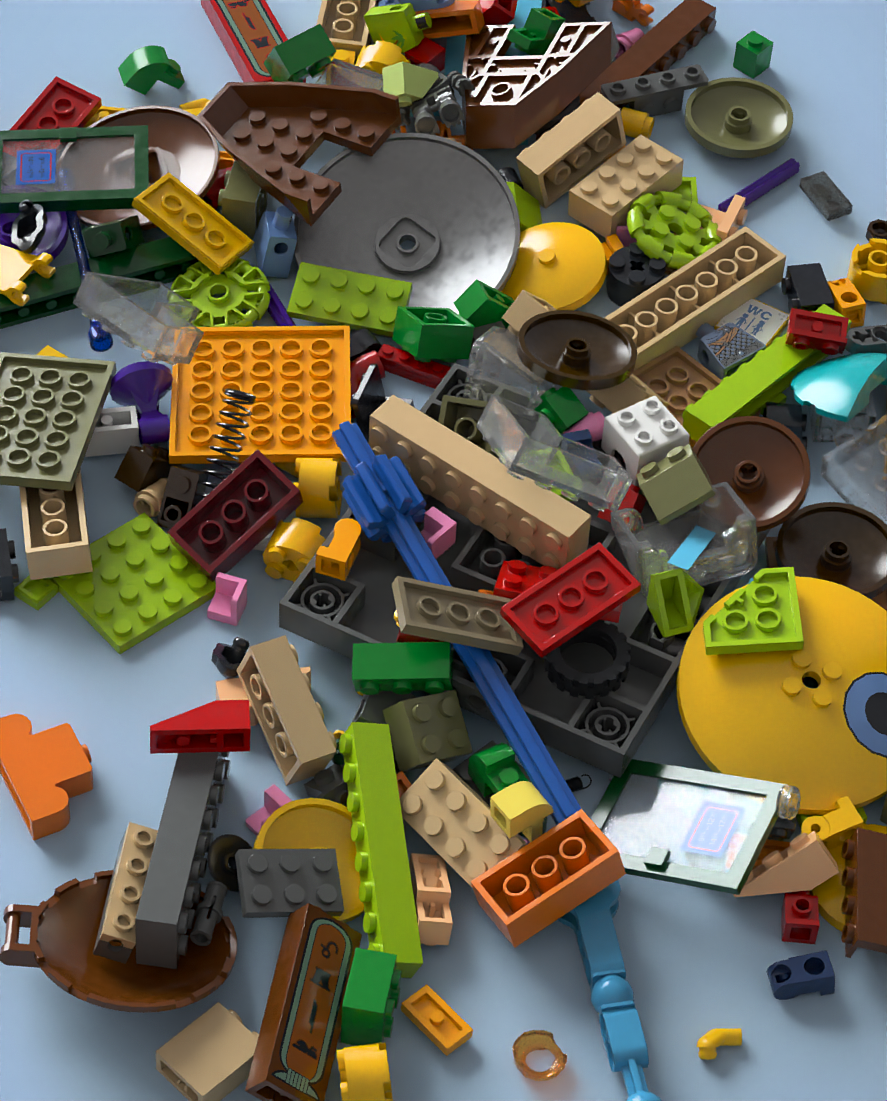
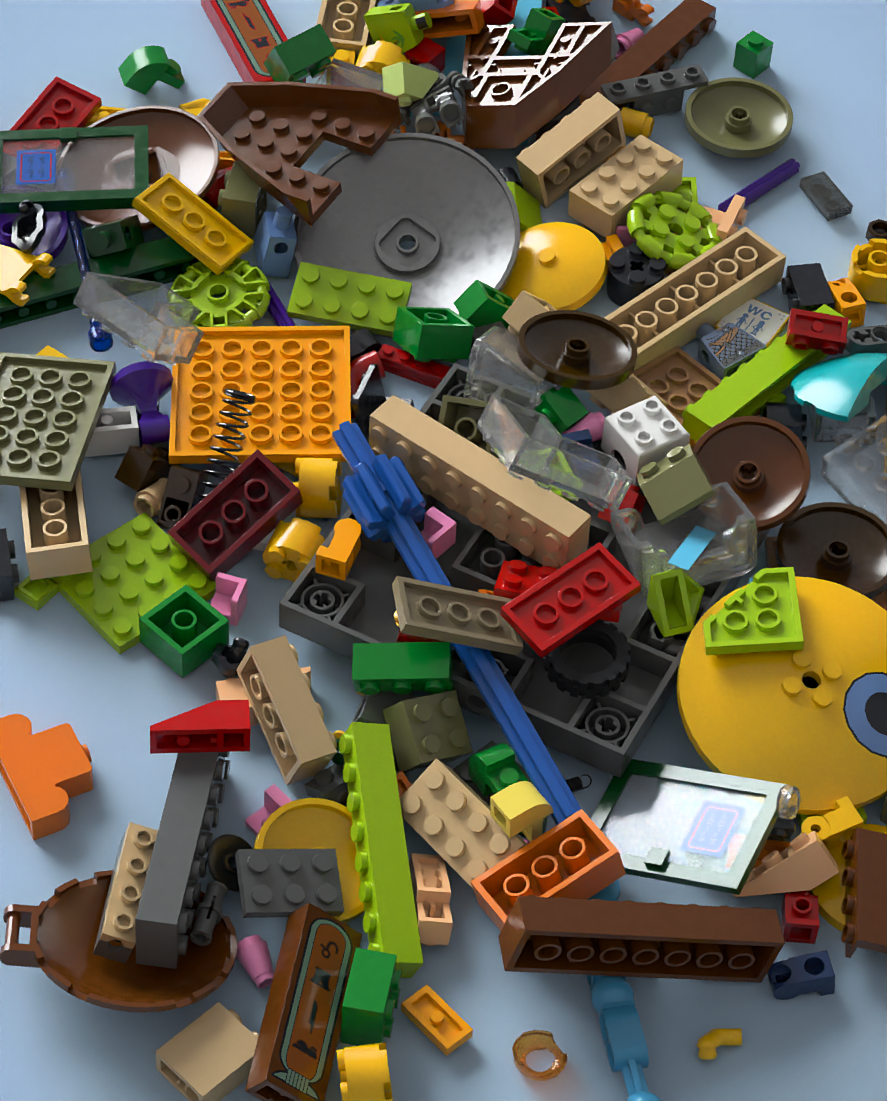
(183, 630): none -> green brick
(256, 960): none -> bright pink cone
(640, 939): none -> reddish brown brick

